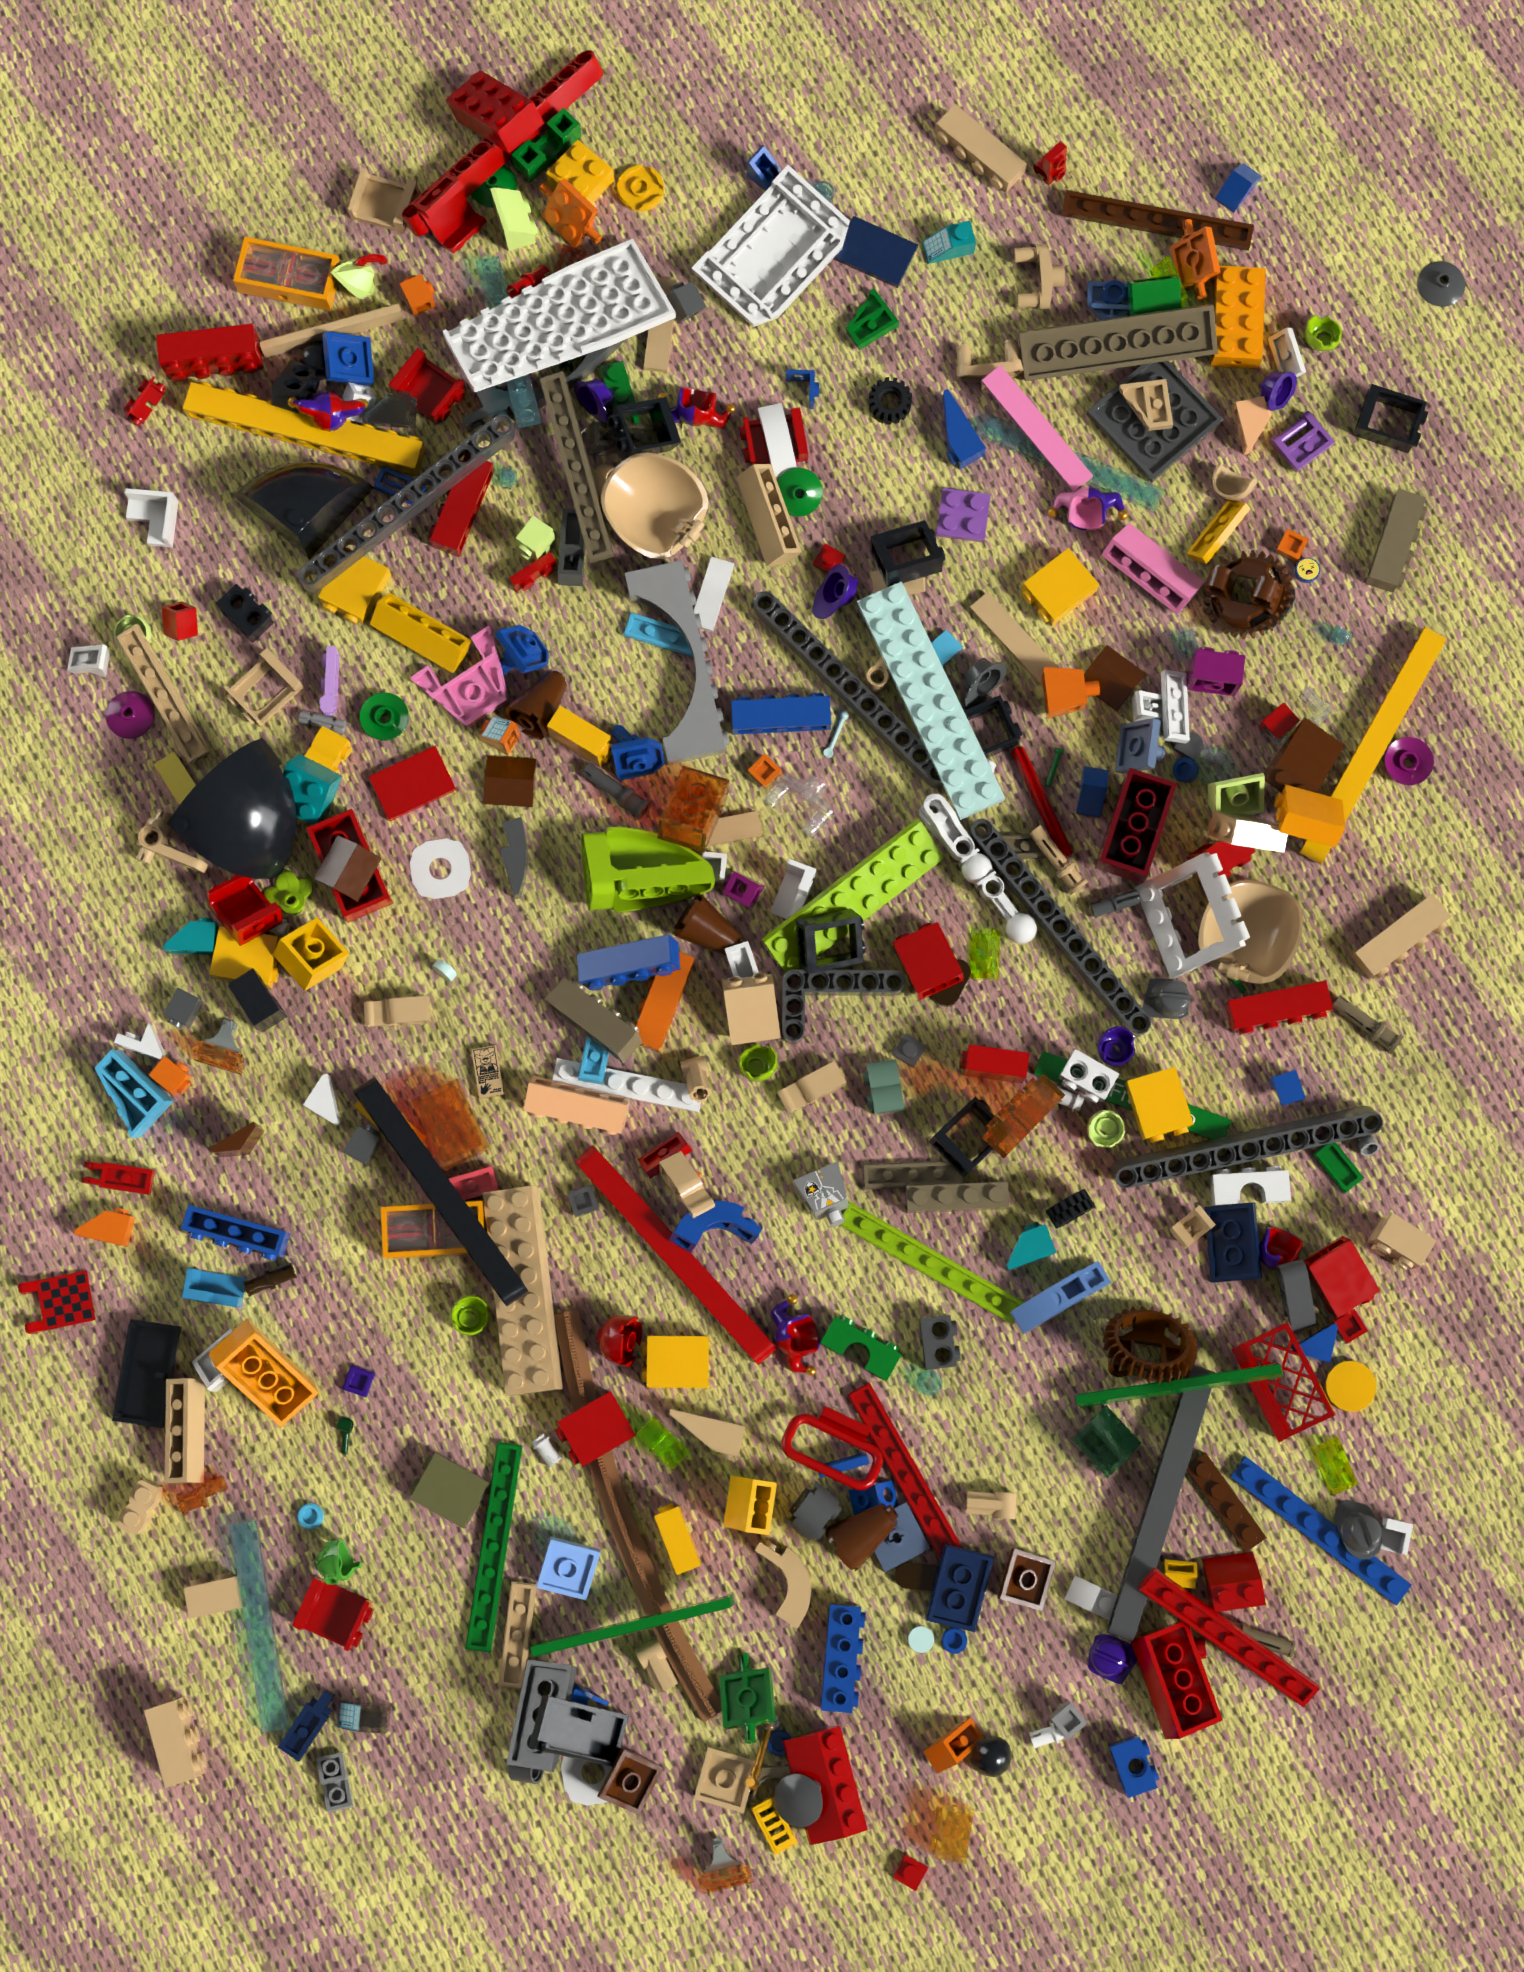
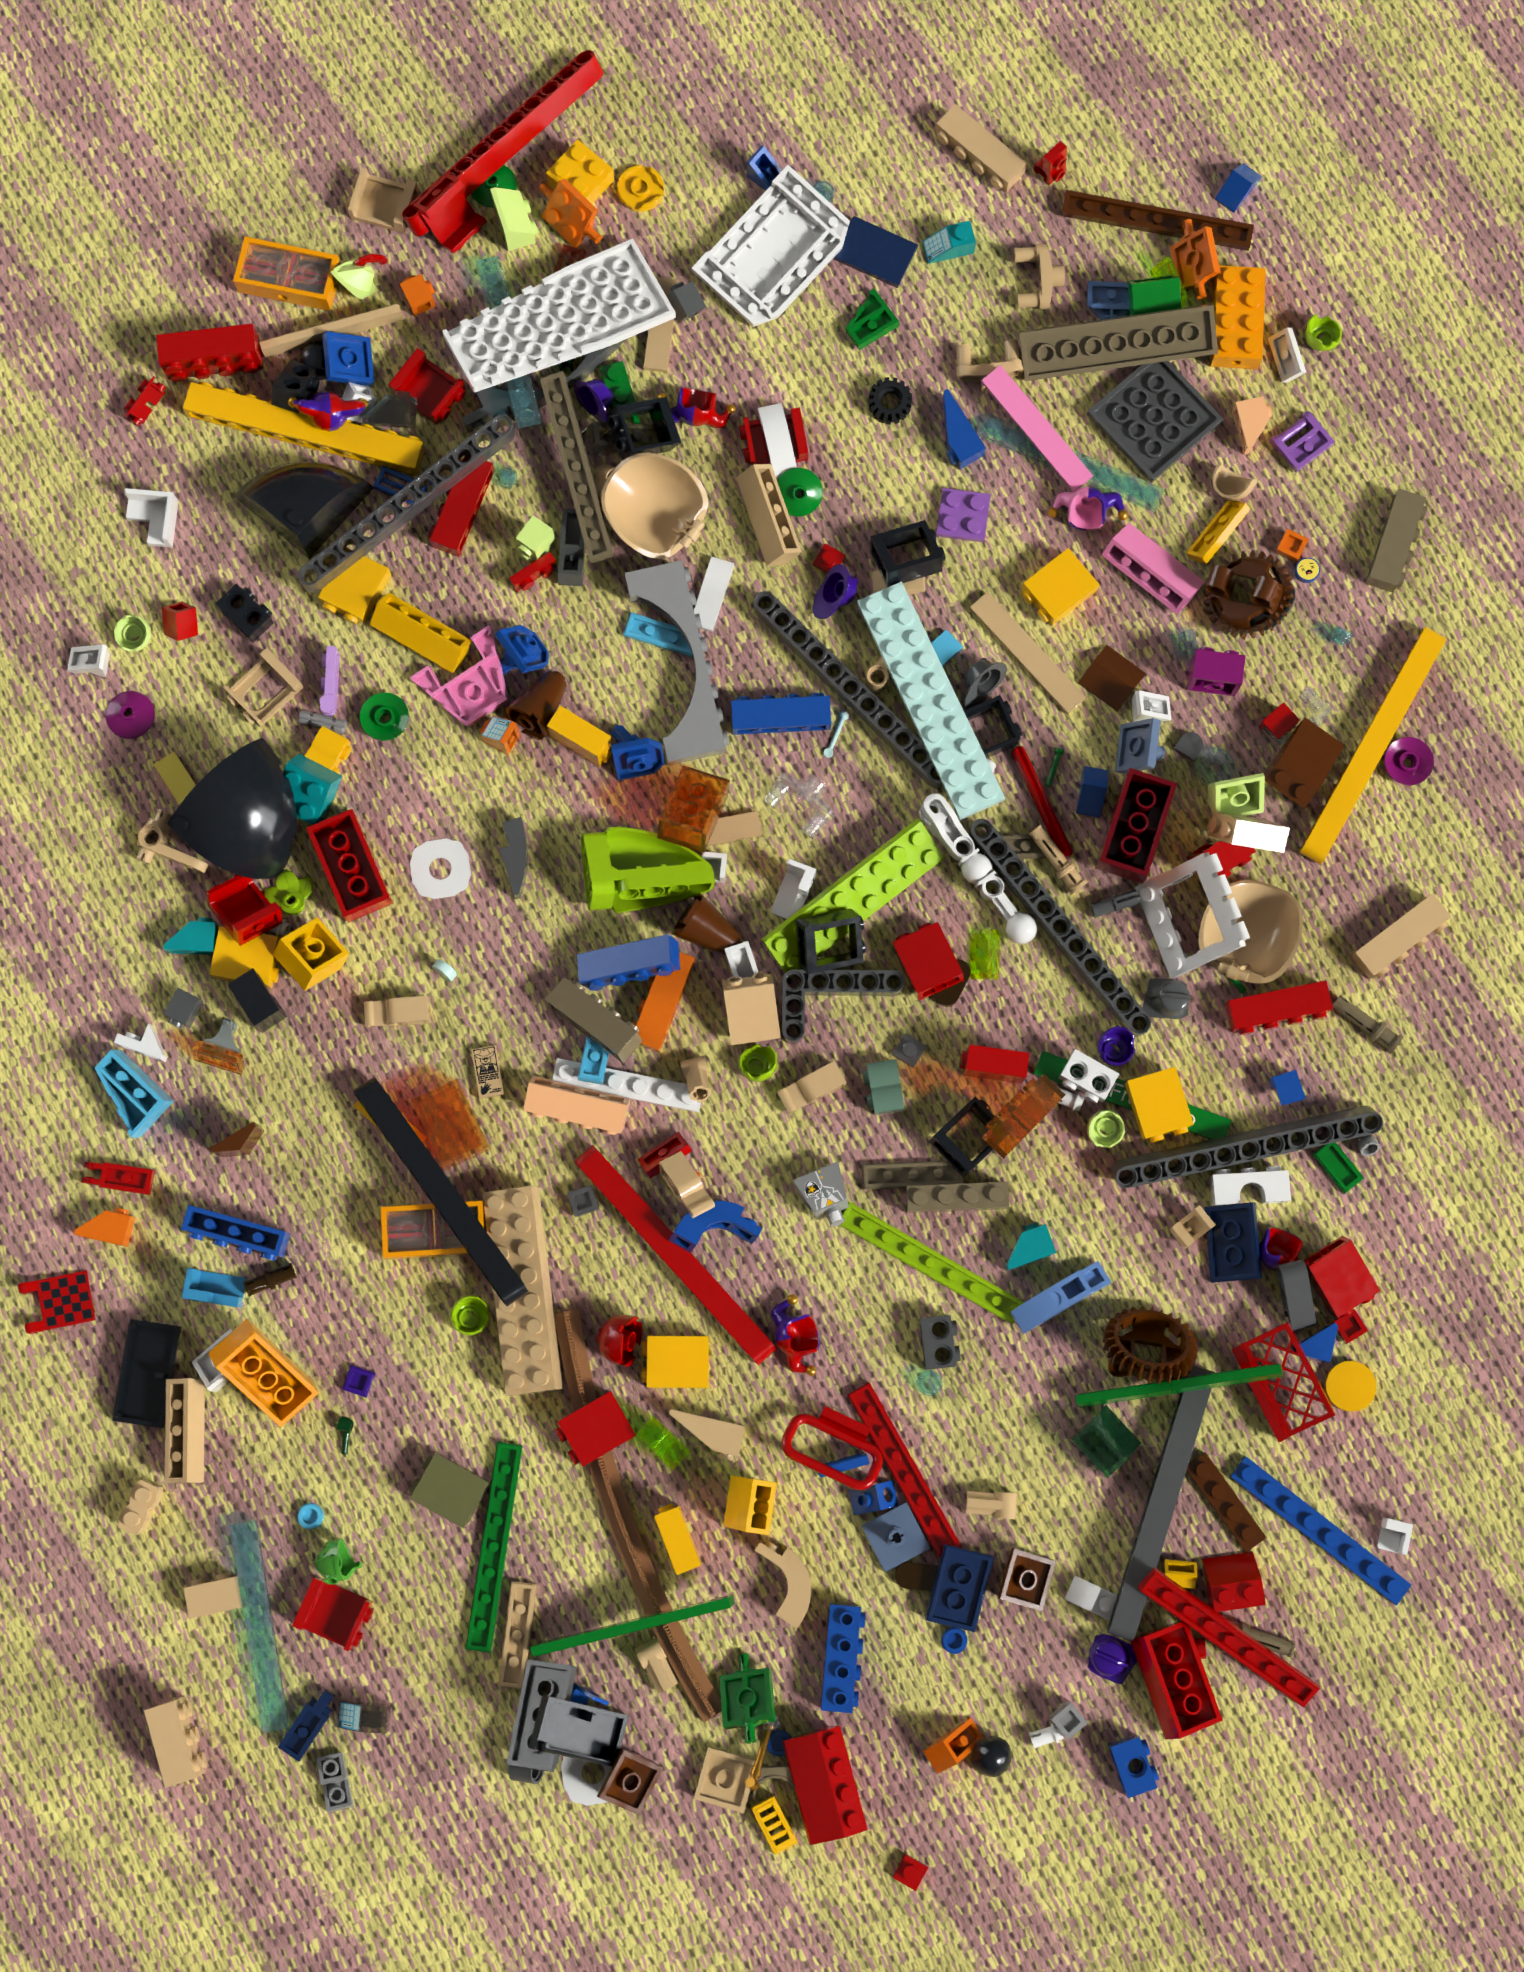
(163, 693): tan tile -> none
(171, 1076): orange brick -> none
(198, 1497): clear orange connector -> none
(323, 1100): white slope -> none
(347, 868): reddish brown slope -> none
(363, 1144): dark grey brick -> none
(412, 783): red tile -> none
(475, 1183): coral plate -> none
(494, 111): red brick -> none
(509, 781): reddish brown slope -> none
(533, 278): red pin -> none
(535, 157): green arch -> none
(546, 1450): white pin -> none
(549, 1527): clear light blue piece -> none
(568, 1568): light blue plate -> none
(625, 796): dark grey pin -> none
(723, 1871): clear orange piece -> none
(751, 894): magenta brick -> none
(764, 771): orange plate -> none
(798, 1800): dark grey dish -> none
(807, 376): blue bracket -> none
(813, 1511): dark grey brick -> none
(861, 1534): reddish brown cone -> none
(881, 1356): green arch -> none
(921, 1639): light aqua tile -> none
(952, 1832): clear yellow brick -> none
(1066, 690): orange torso -> none
(1070, 1208): black tyre -> none
(1114, 292): blue tile -> none
(1150, 403): tan wing -> none
(1175, 706): white tile -> none
(1185, 770): blue tile -> none
(1278, 389): dark purple piece -> none
(1310, 815): light orange brick -> none
(1334, 1466): clear neon green slope -> none
(1358, 1529): dark grey piece -> none
(1397, 400): black window -> none
(1401, 1242): tan brick -> none
(1436, 292): dark grey dish -> none

